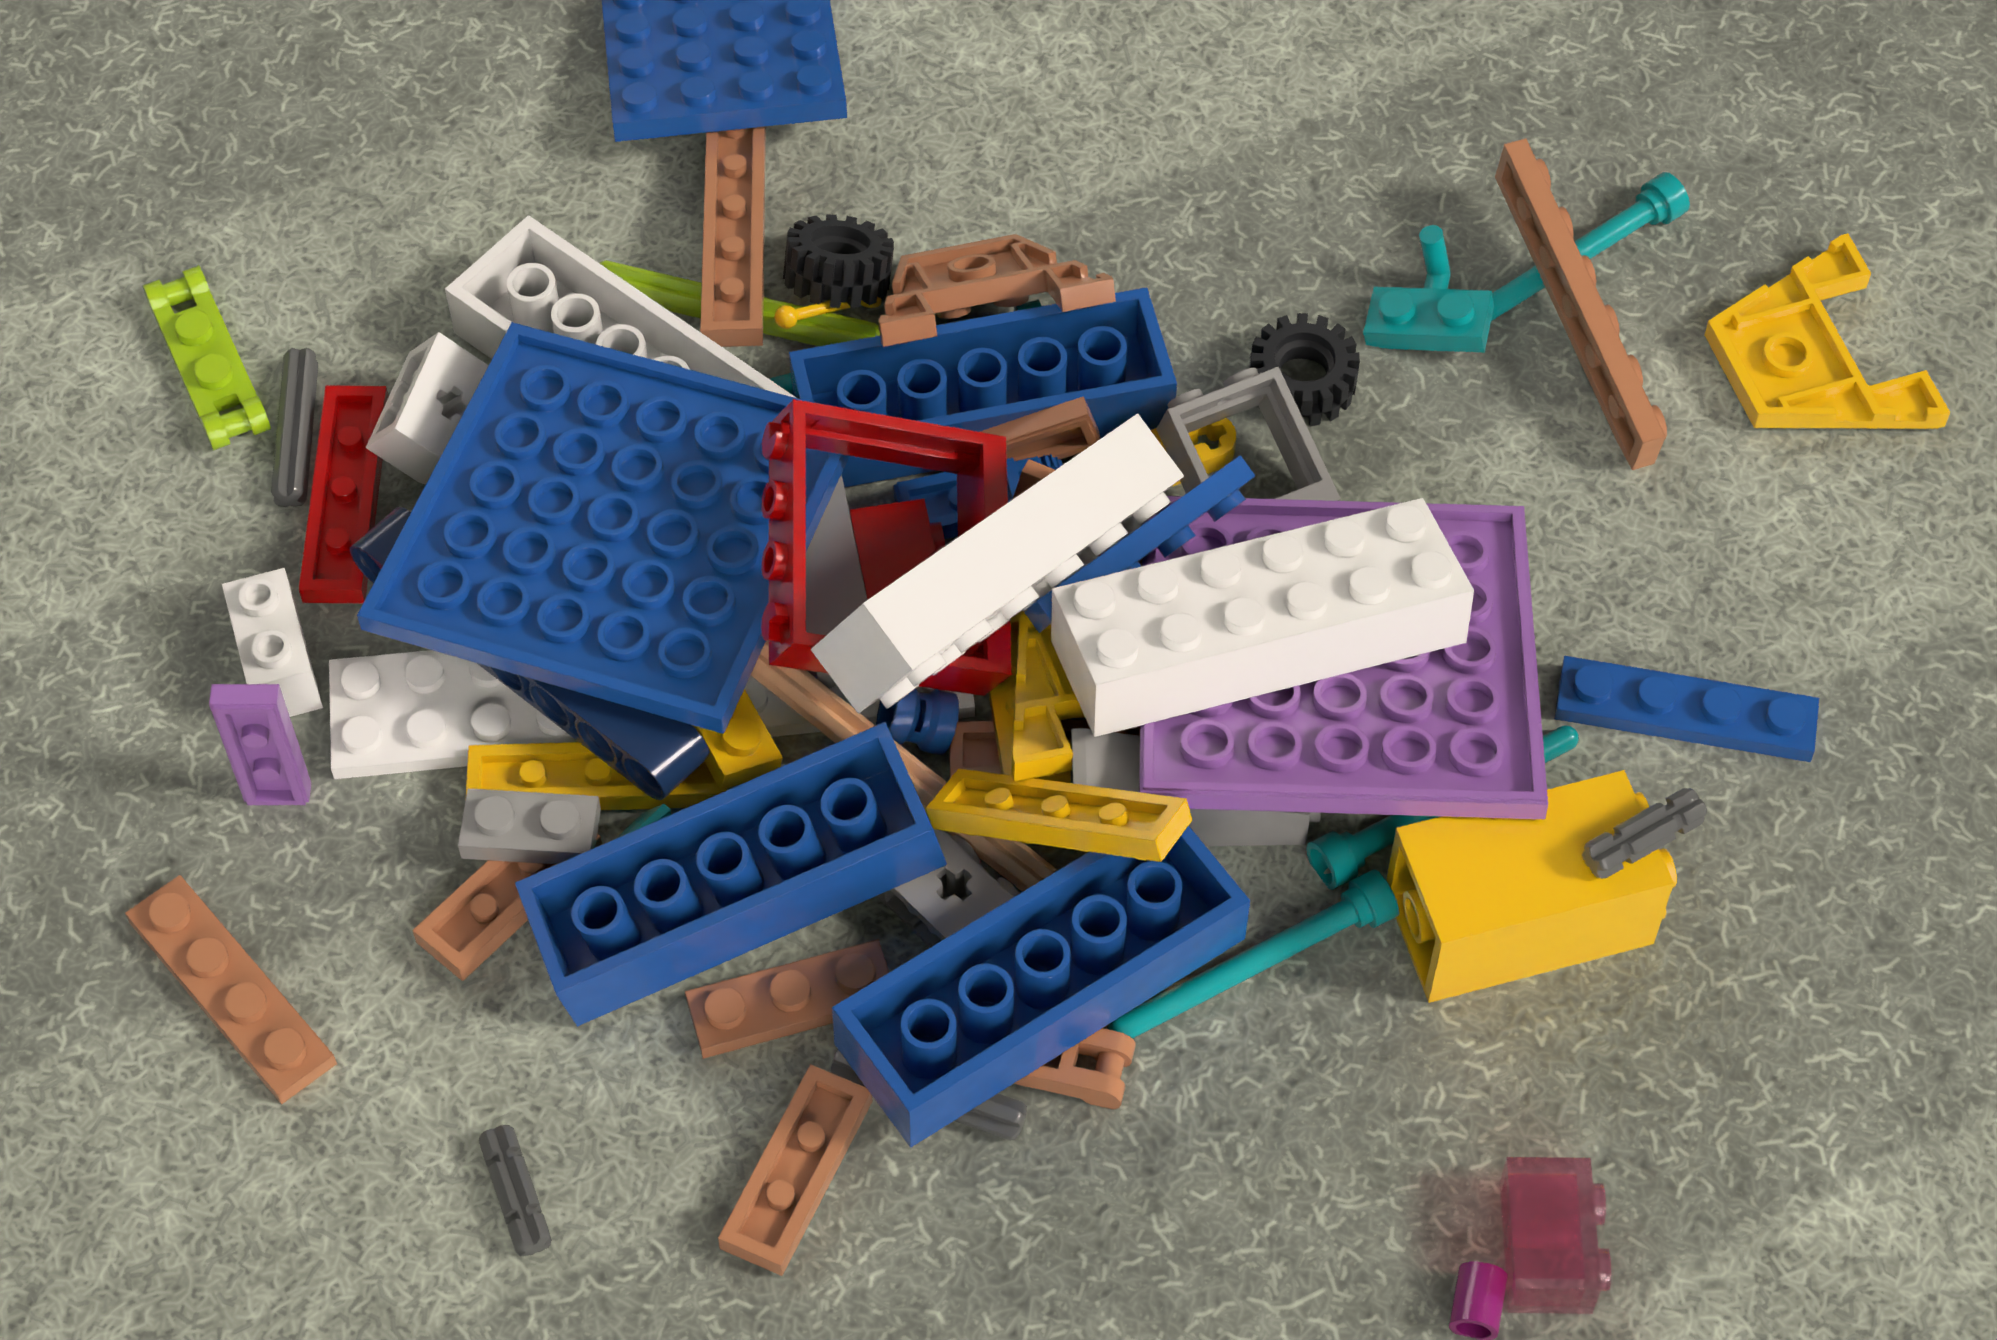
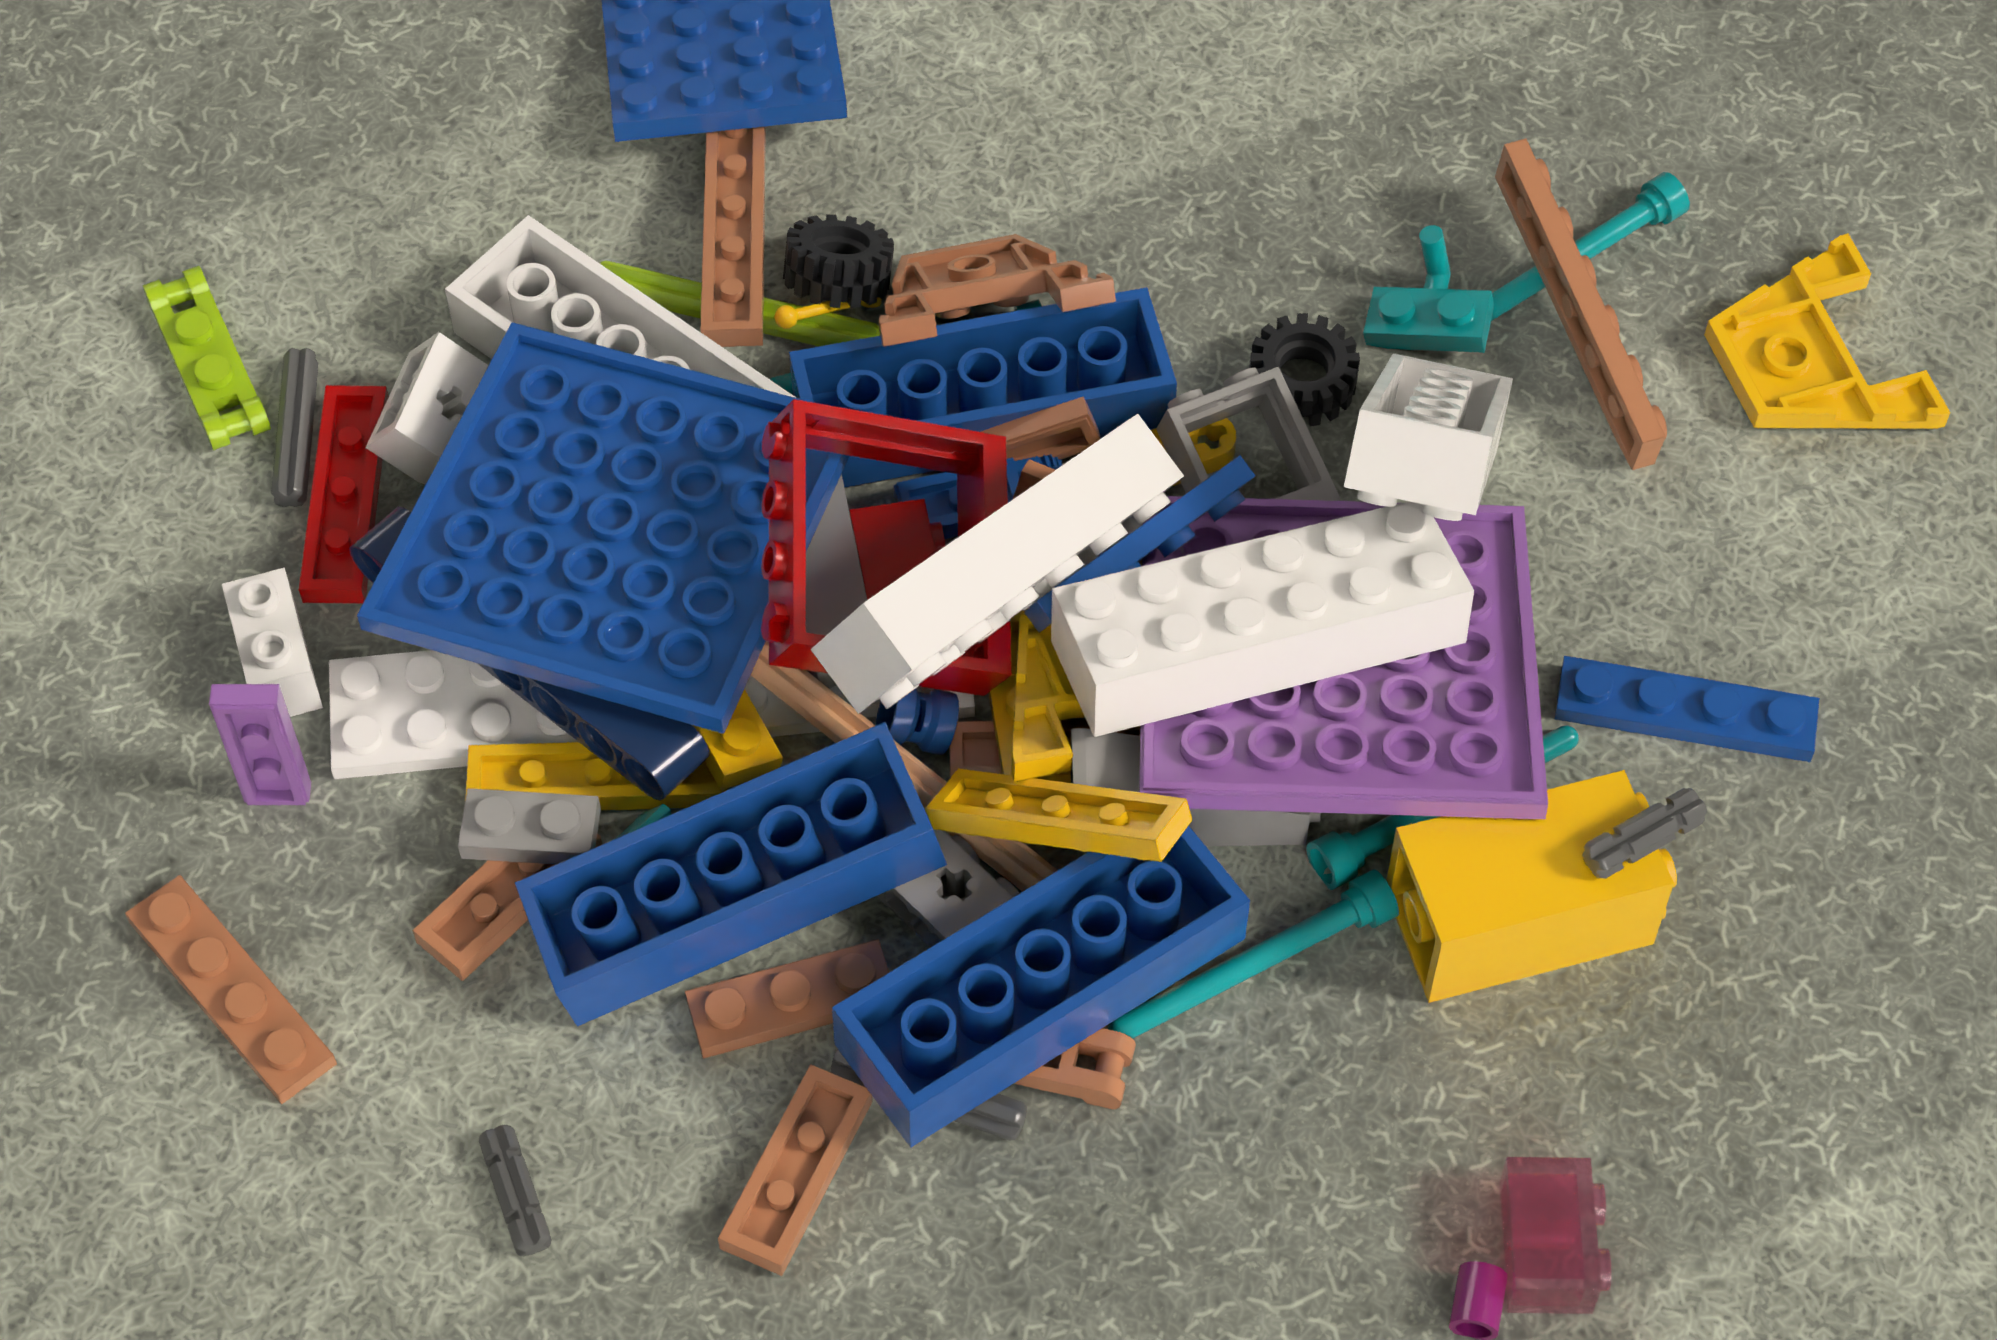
(1428, 436): none -> white brick

